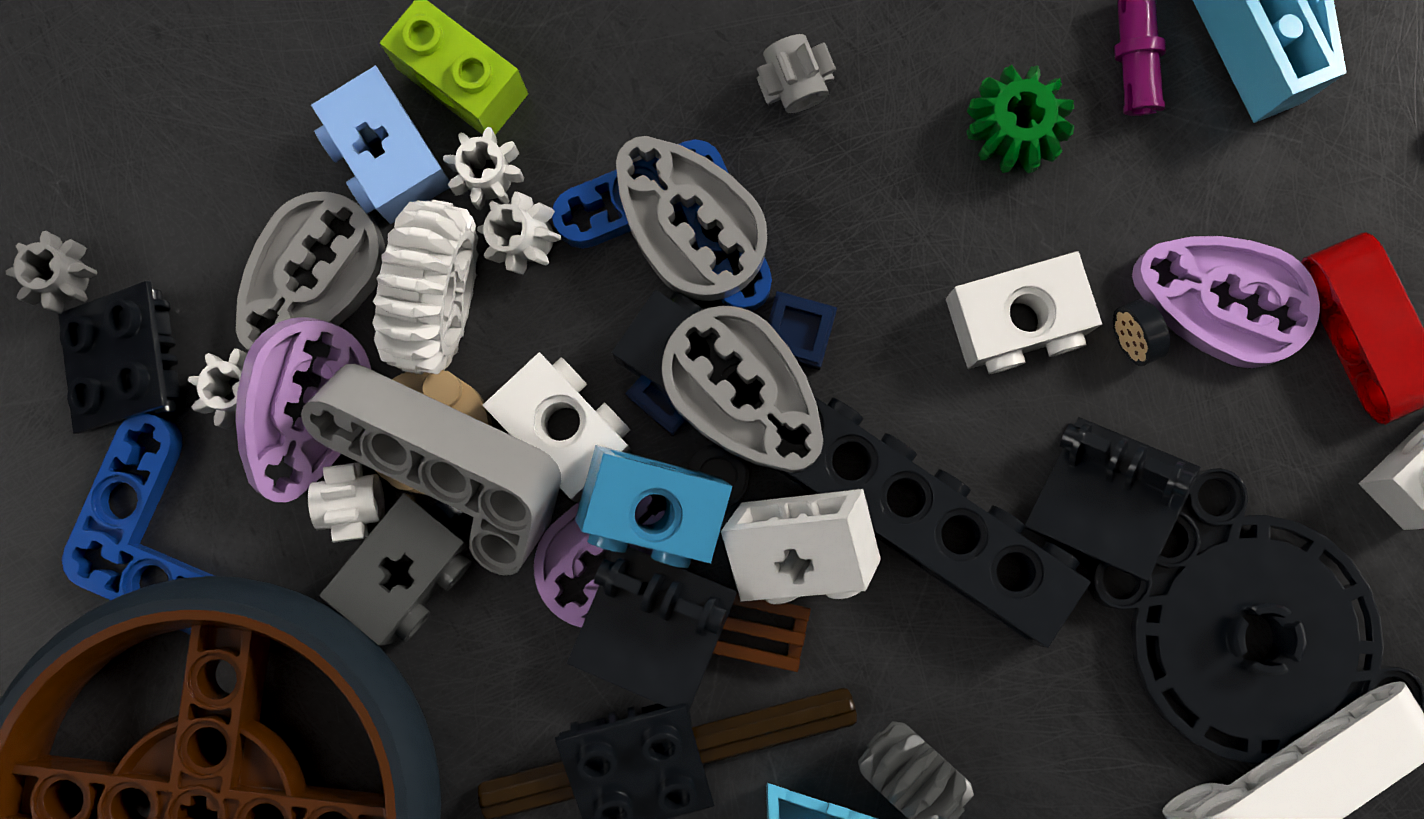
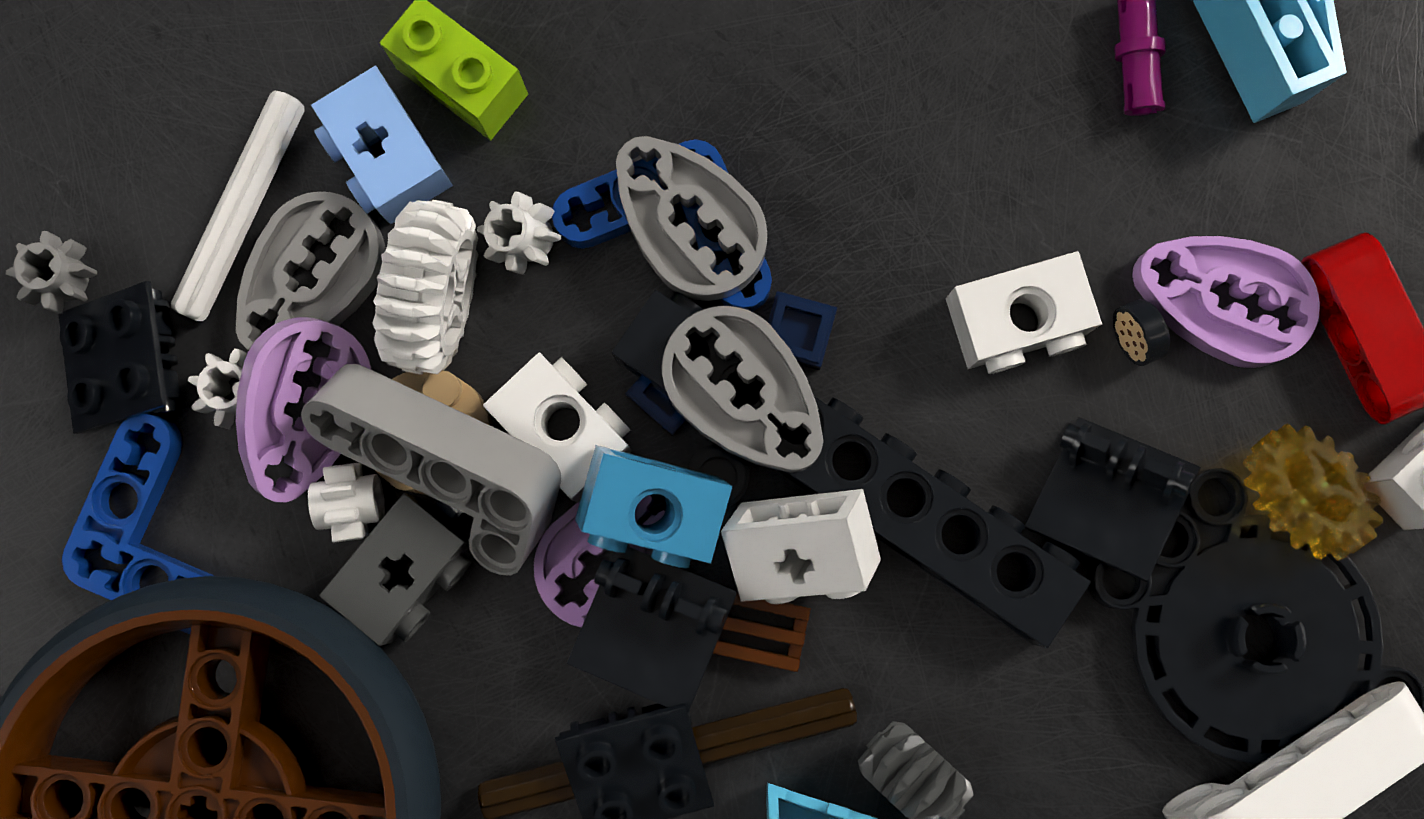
(237, 206): none -> white axle
(473, 155): white gear -> none
(796, 73): light grey gear -> none
(1041, 112): green gear -> none
(1312, 492): none -> clear yellow gear

